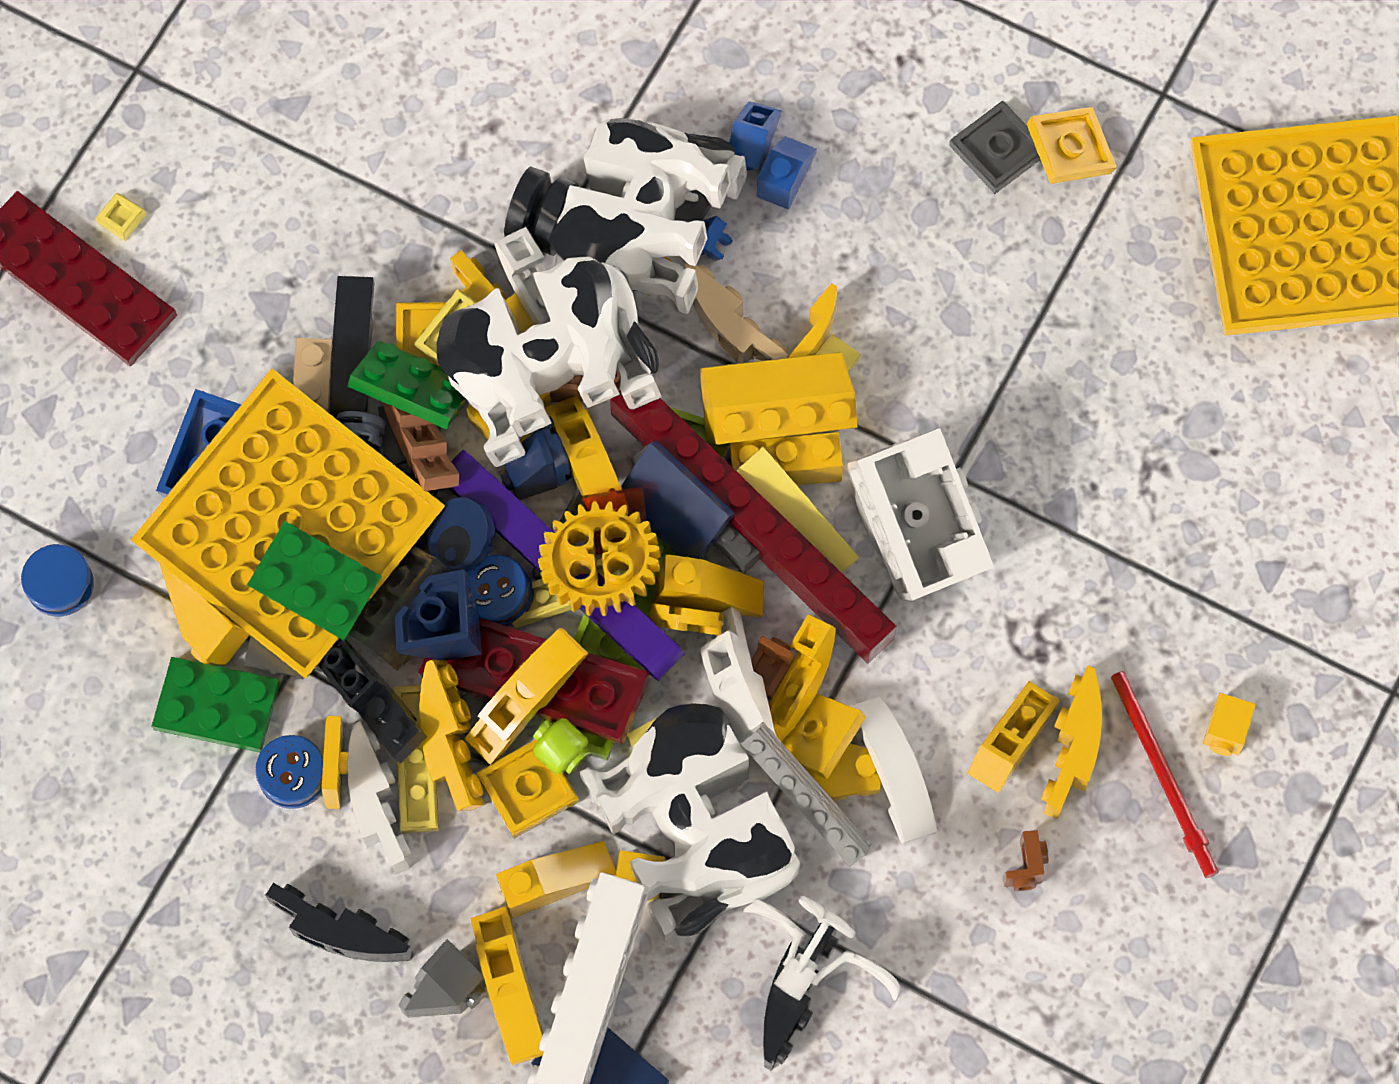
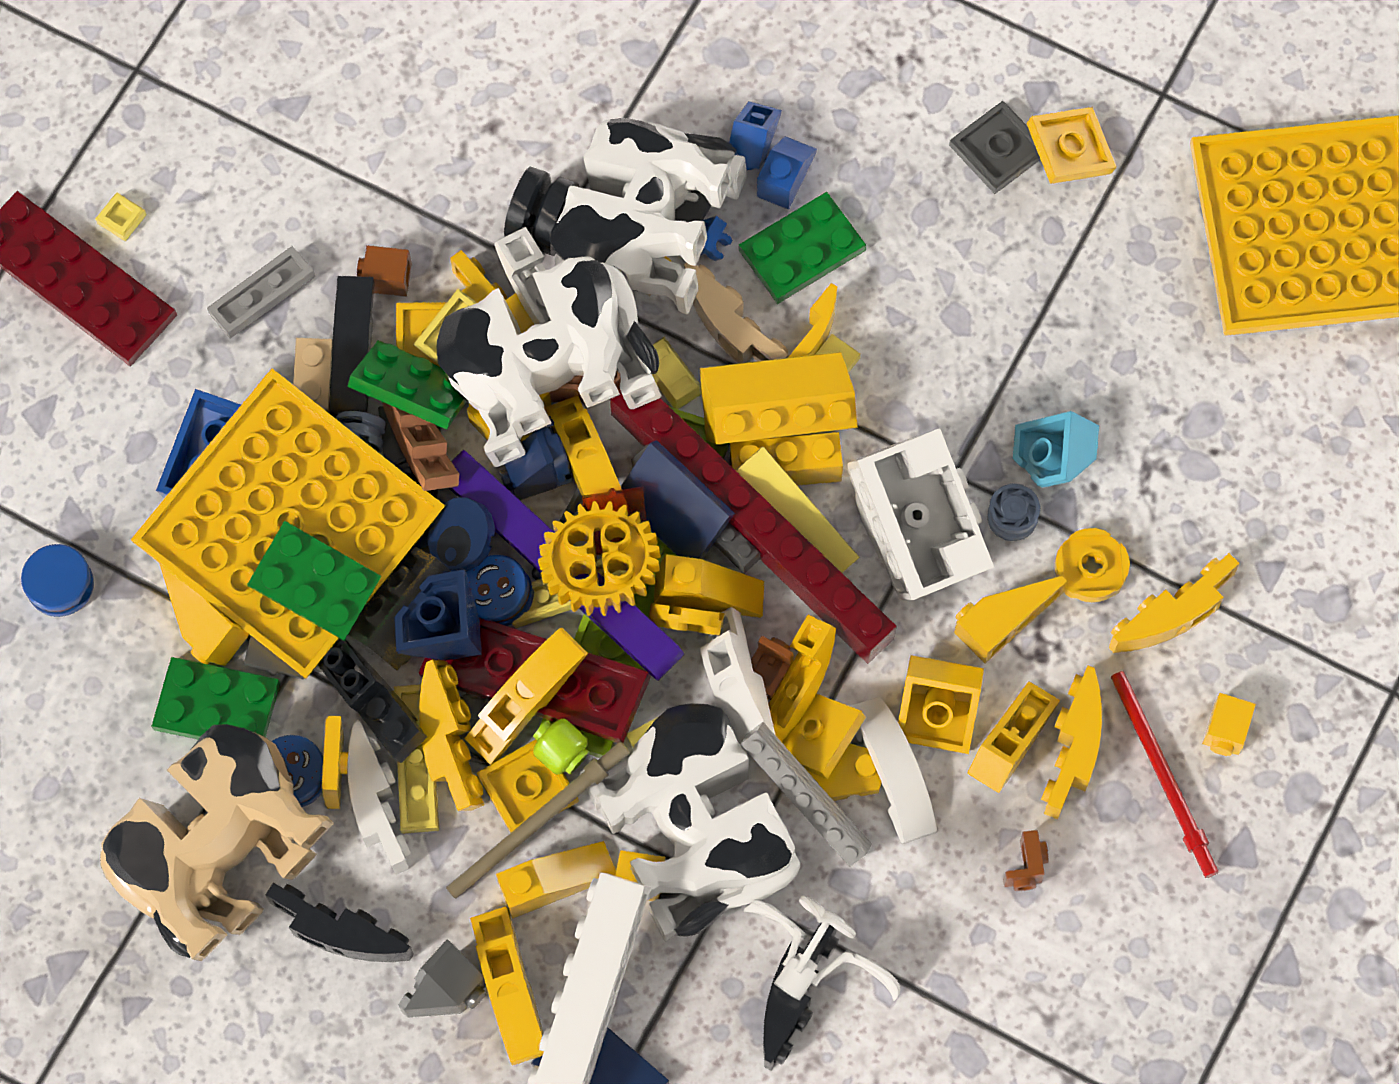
(180, 871): none -> tan animal
(261, 292): none -> light grey plate
(389, 269): none -> dark orange brick
(594, 772): none -> dark tan bar
(674, 377): none -> light yellow tile
(802, 247): none -> green plate
(940, 703): none -> yellow slope
(1002, 616): none -> yellow slope
(1013, 512): none -> sand blue wheel
(1055, 447): none -> medium azure slope
(1105, 551): none -> yellow plate
(1166, 617): none -> yellow slope

